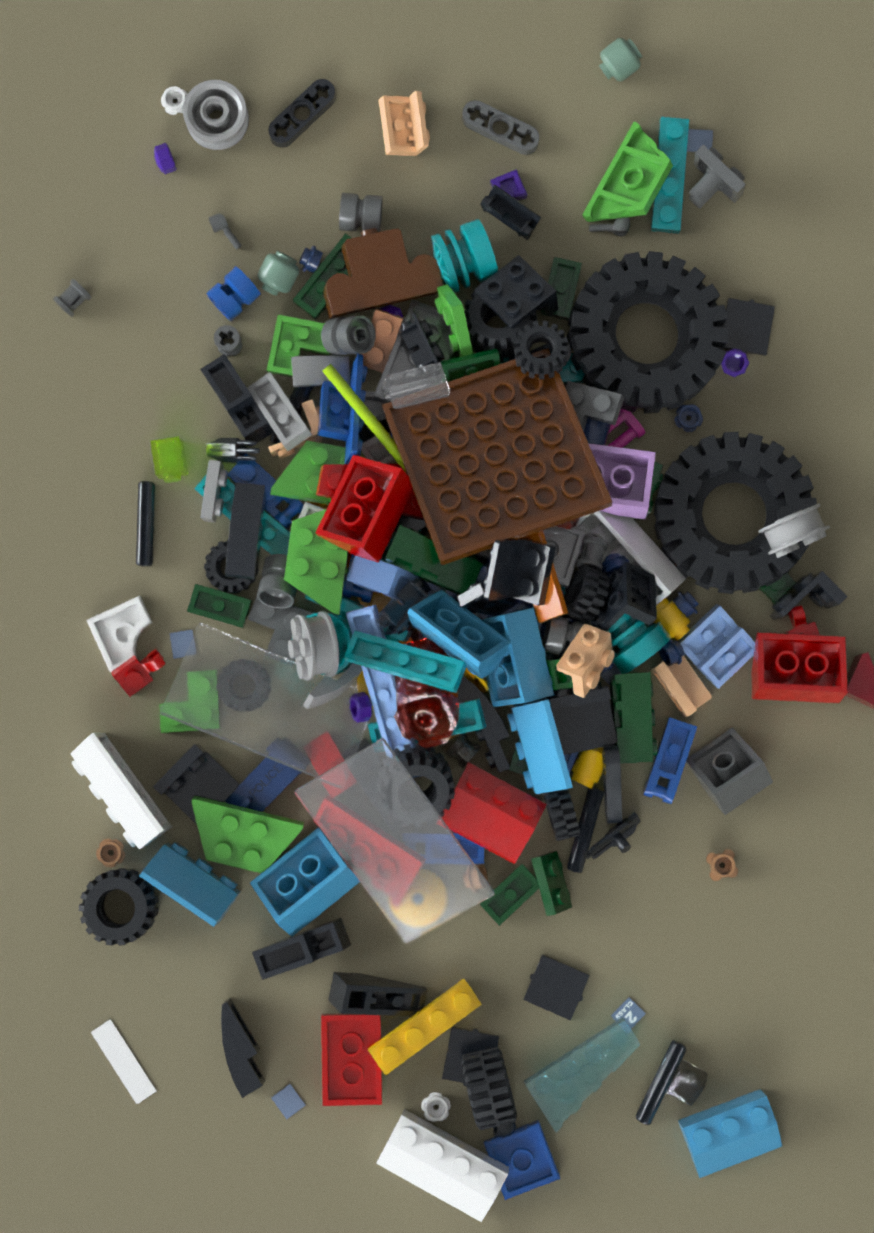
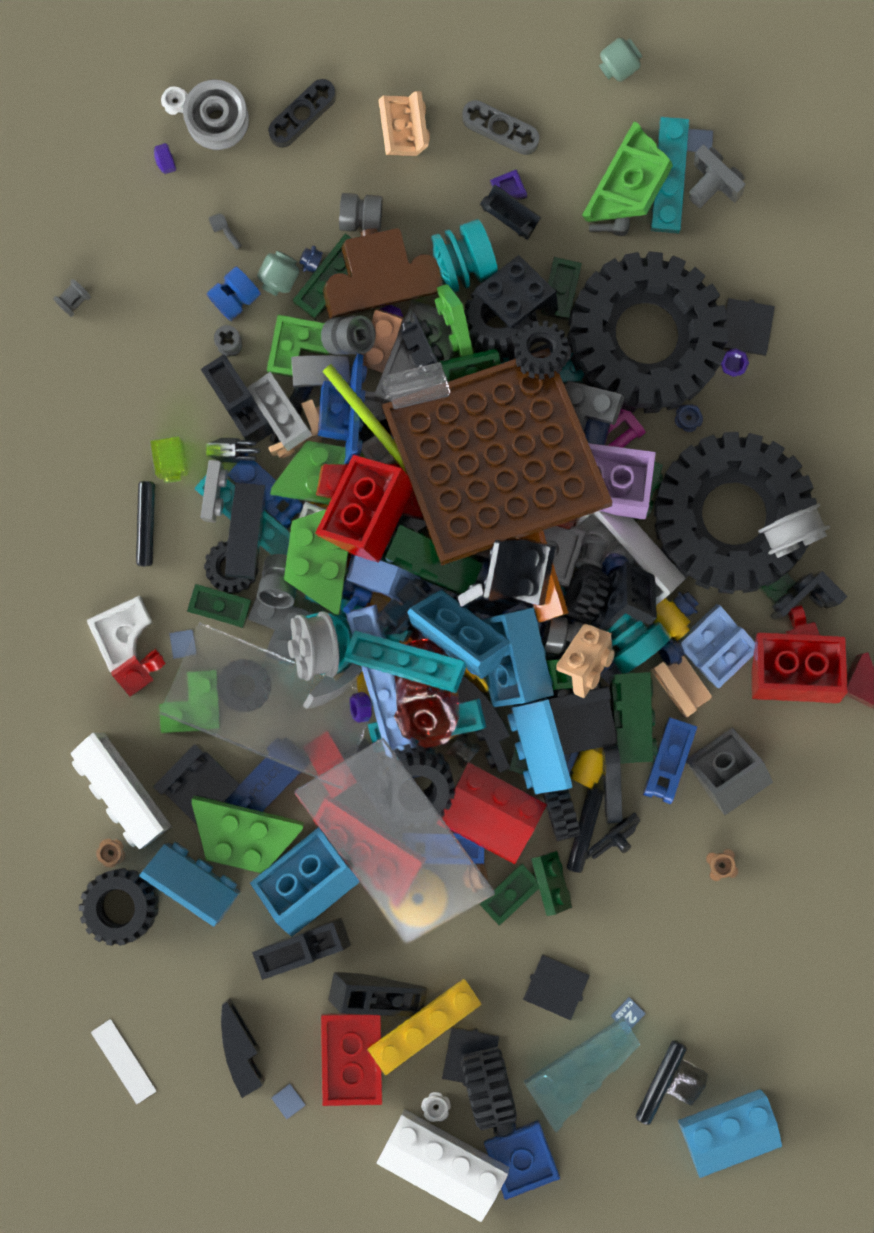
(359, 598): none -> blue hand

